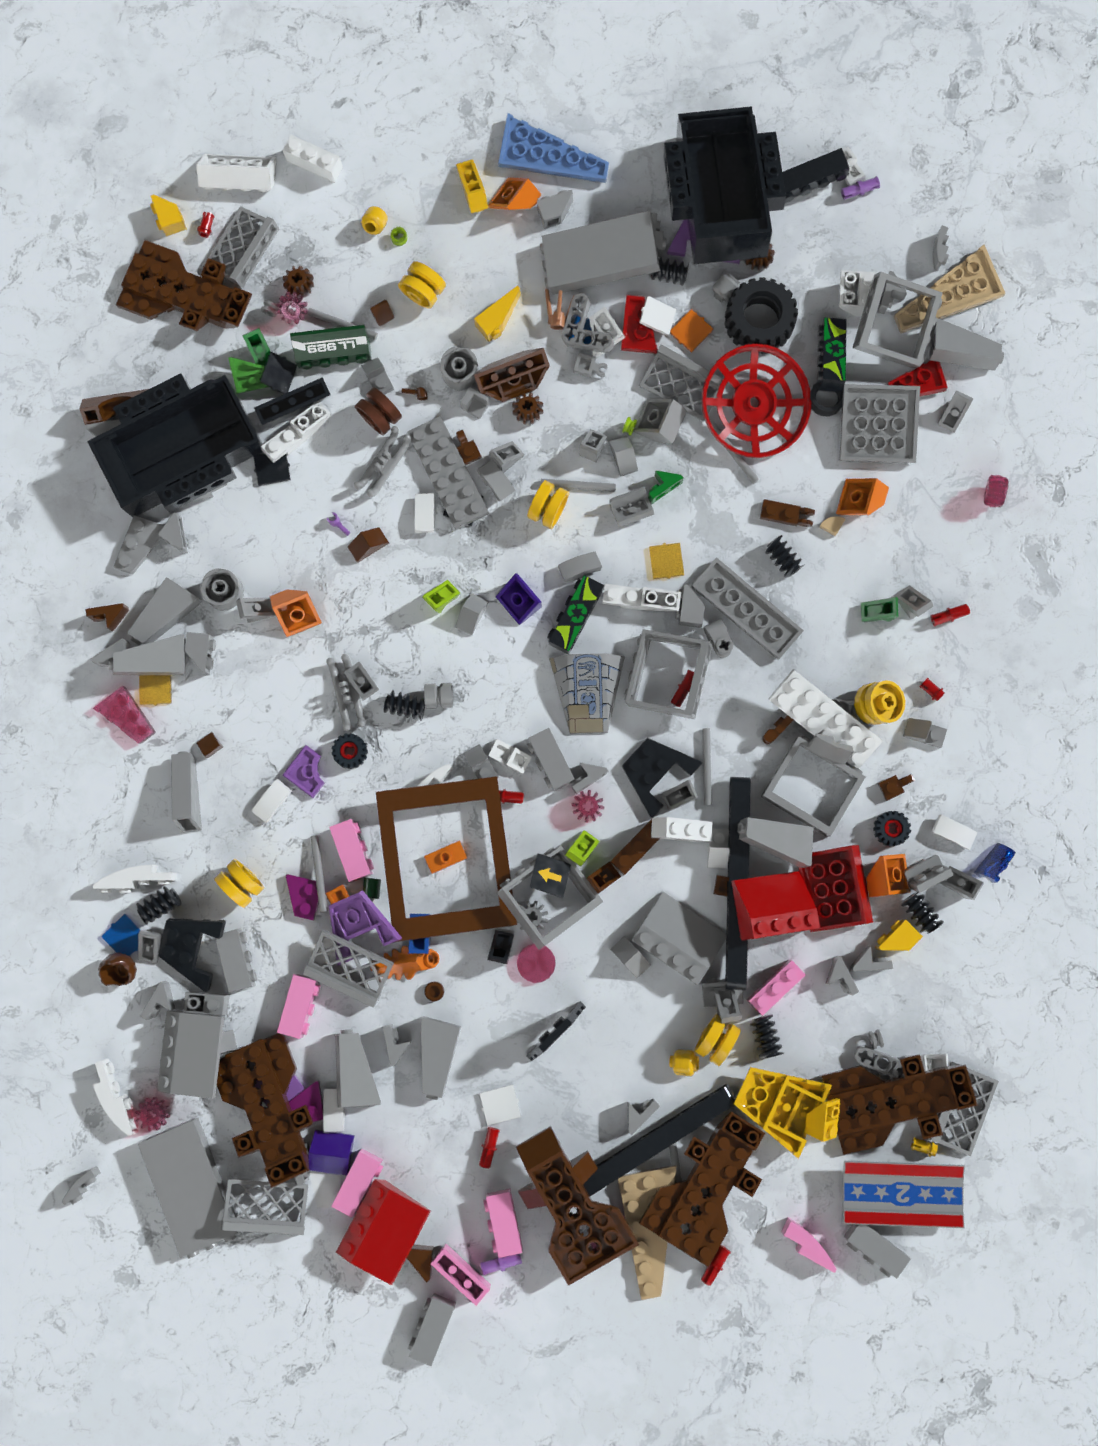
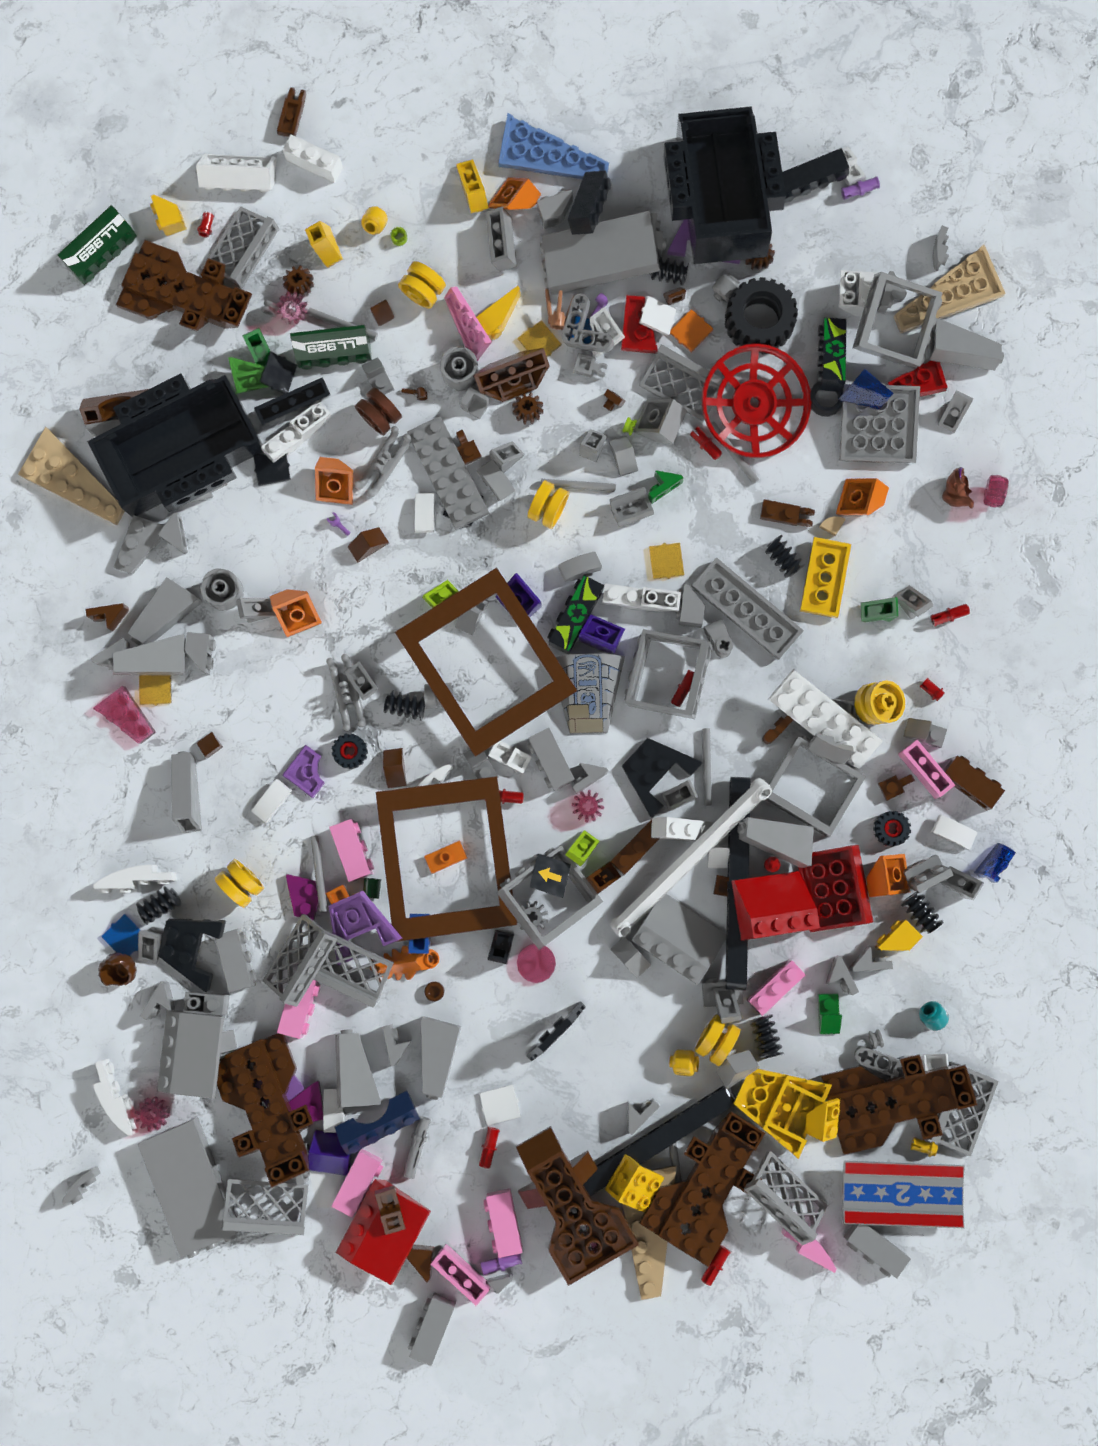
(61, 473): none -> tan wing
(97, 245): none -> dark green slope
(291, 113): none -> reddish brown hinge
(307, 966): none -> light grey fence
(324, 243): none -> yellow slope
(333, 481): none -> orange slope
(357, 1135): none -> dark blue arch
(390, 1209): none -> reddish brown slope
(394, 768): none -> reddish brown slope
(418, 1140): none -> light grey pin
(469, 327): none -> bright pink wing
(500, 1282): none -> light grey slope
(501, 239): none -> light grey brick
(520, 714): none -> reddish brown door
(539, 337): none -> clear yellow piece
(589, 202): none -> black brick
(601, 634): none -> dark purple slope
(602, 301): none -> medium lavender hand
(613, 399): none -> reddish brown tile
(634, 1184): none -> yellow bracket
(675, 295): none -> reddish brown slope
(706, 443): none -> red axle
(737, 1068): none -> light grey slope
(758, 791): none -> white piece
(772, 864): none -> red axle
(779, 1208): none -> light grey fence
(813, 584): none -> yellow plate
(829, 1014): none -> green slope
(867, 391): none -> clear blue slope
(926, 769): none -> bright pink brick
(934, 1015): none -> teal head
(958, 490): none -> copper hair
(973, 782): none -> reddish brown brick

